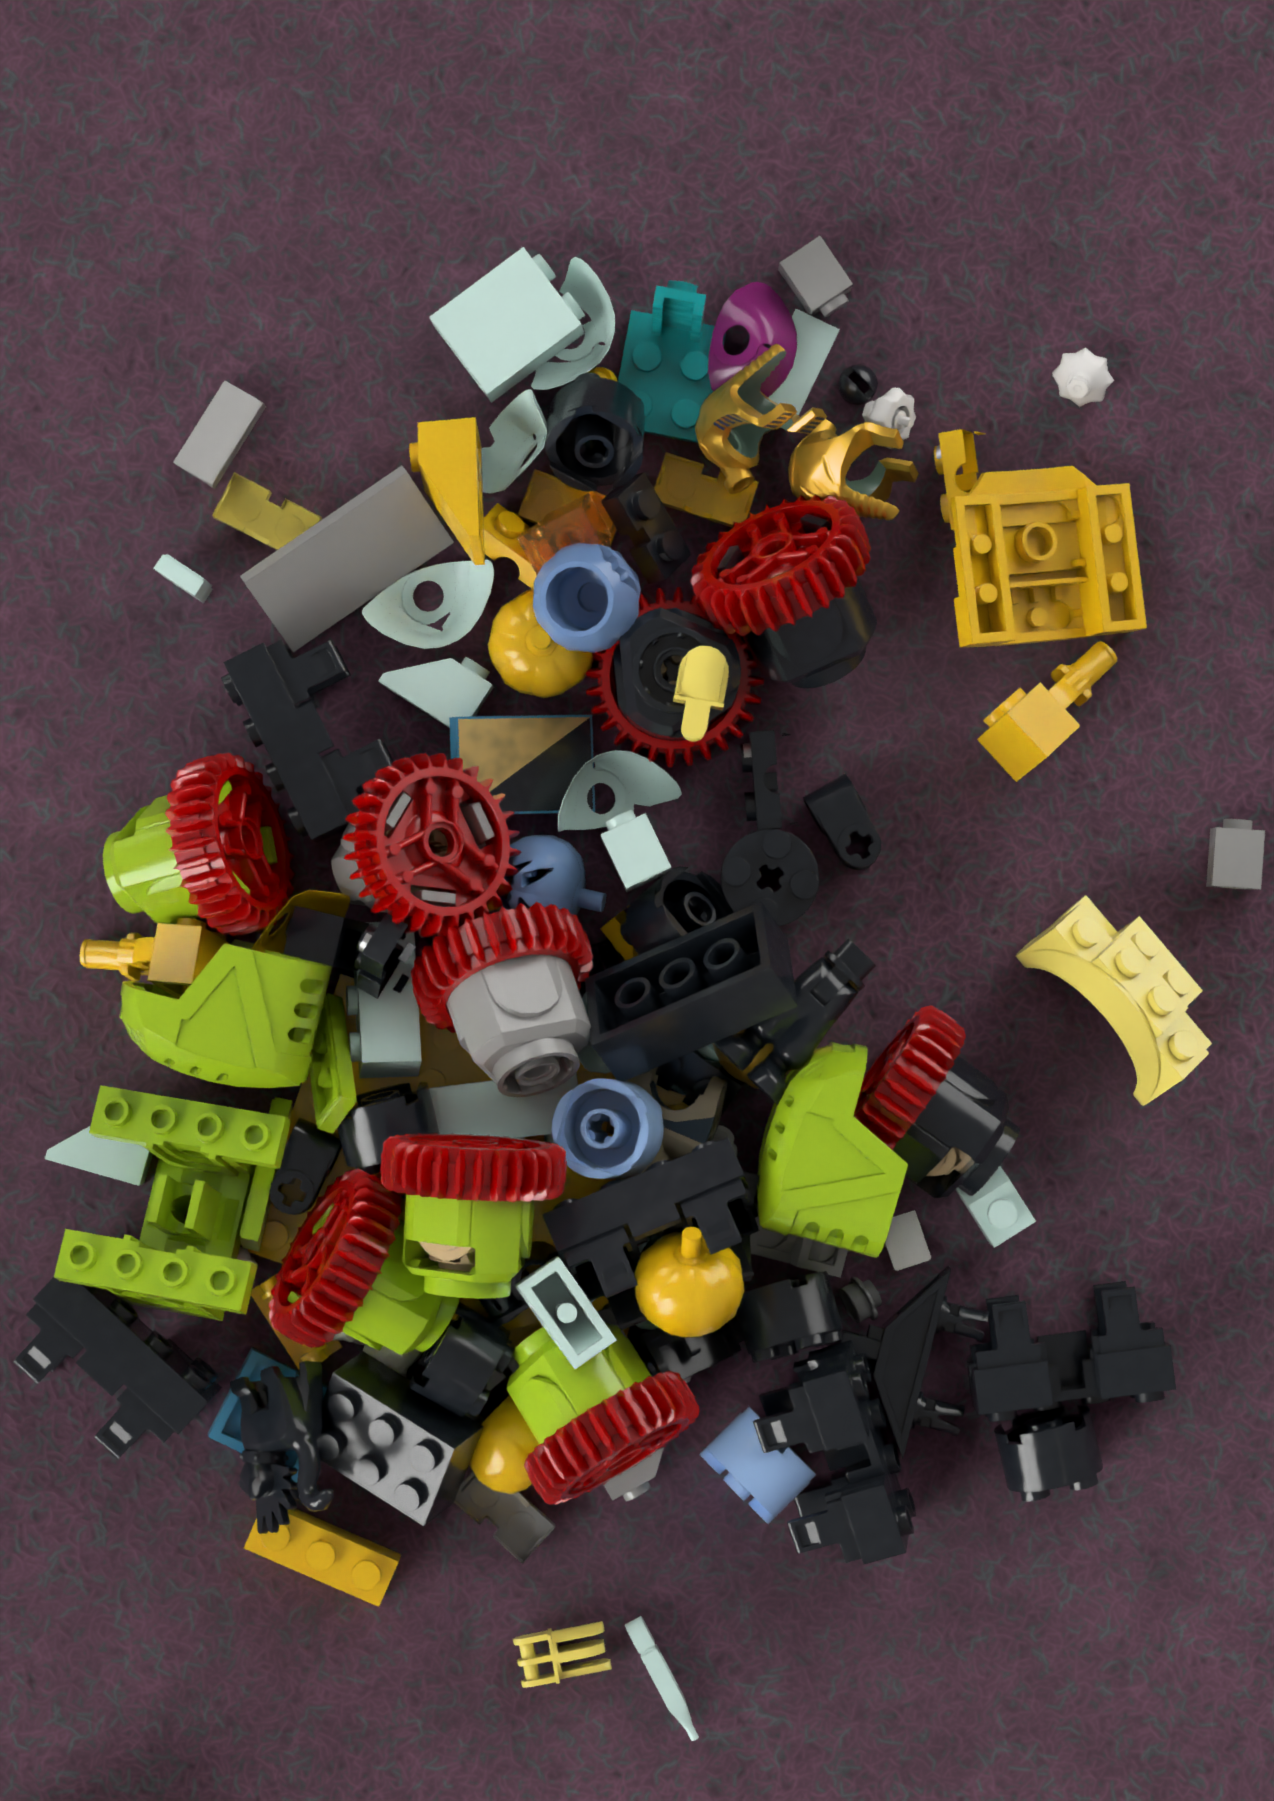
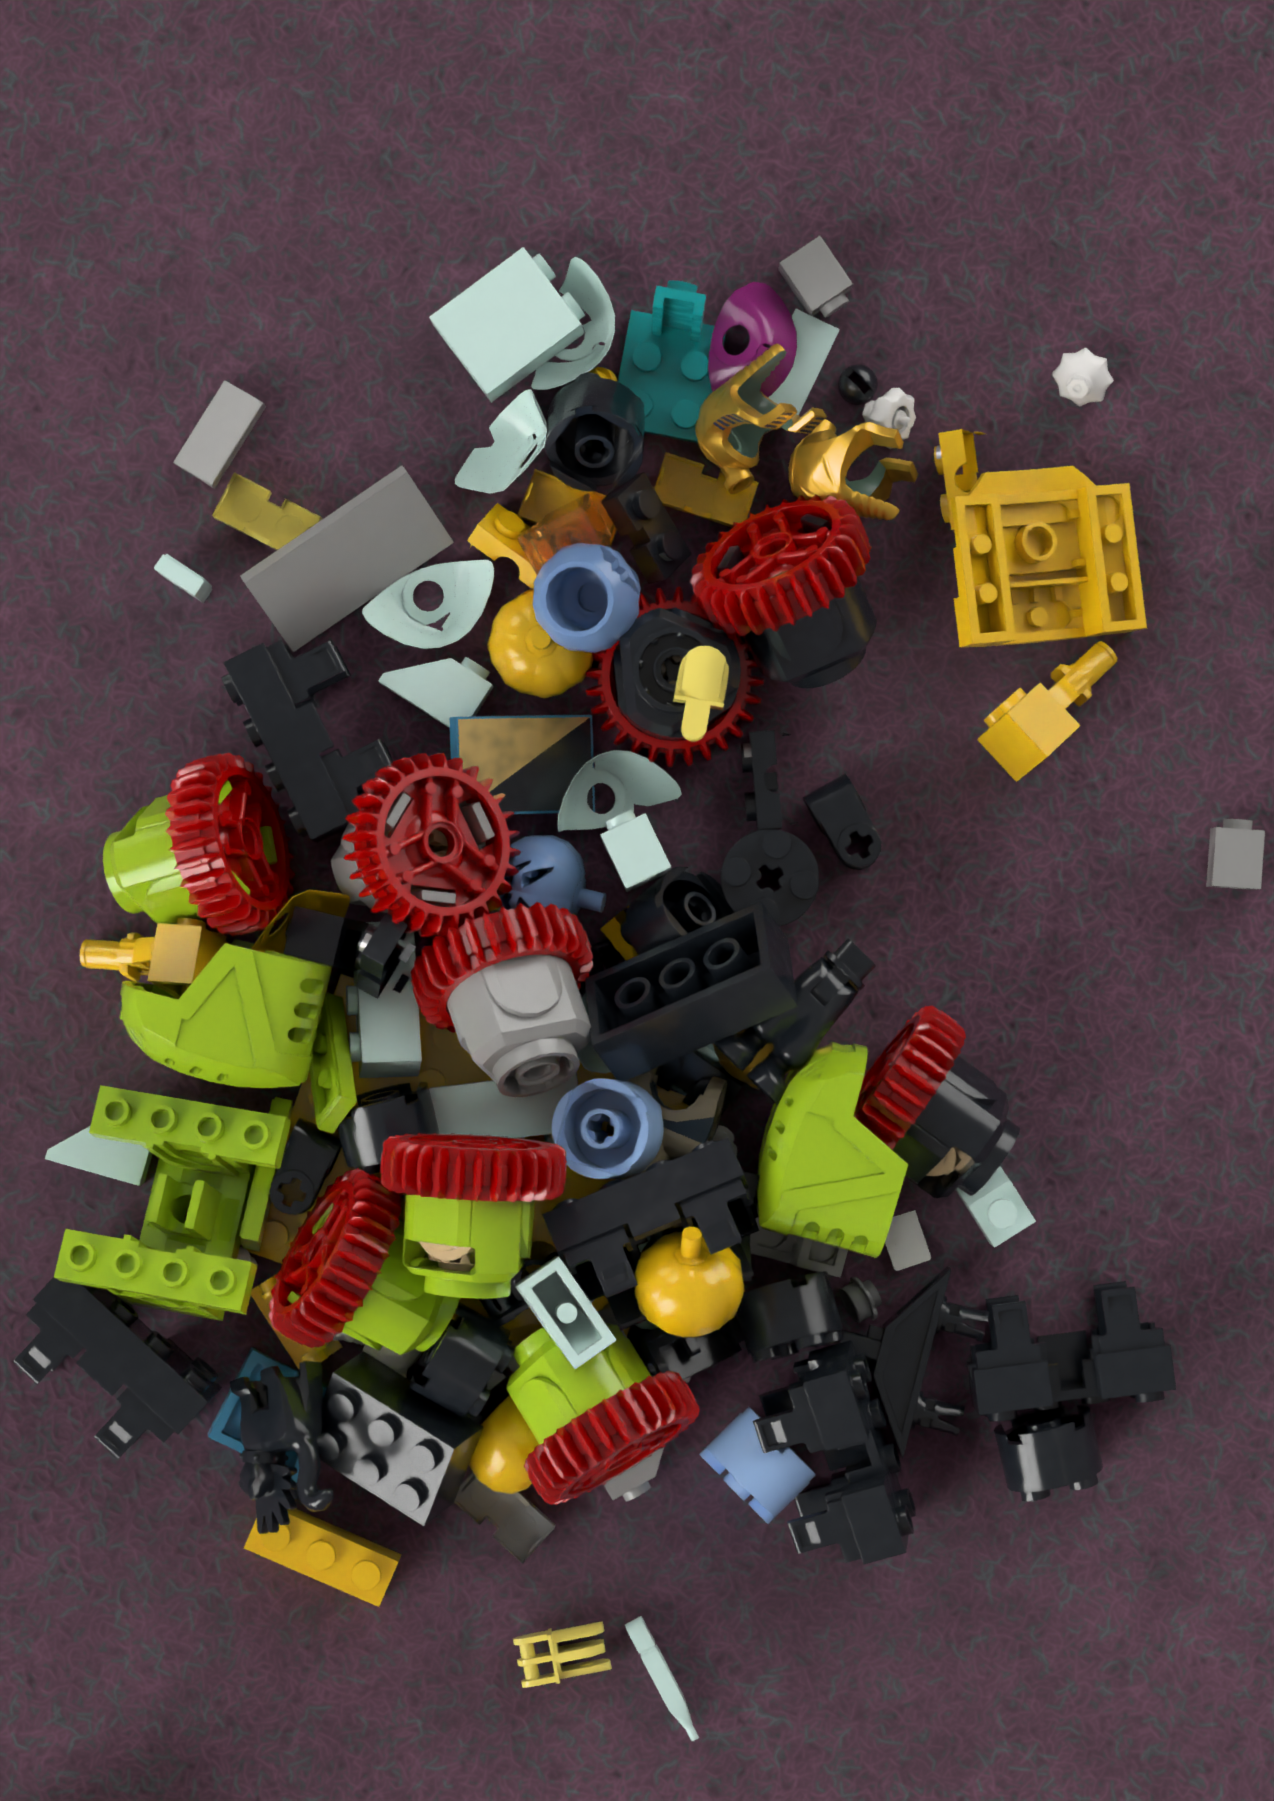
(451, 475): yellow slope -> none
(1132, 985): light yellow piece -> none

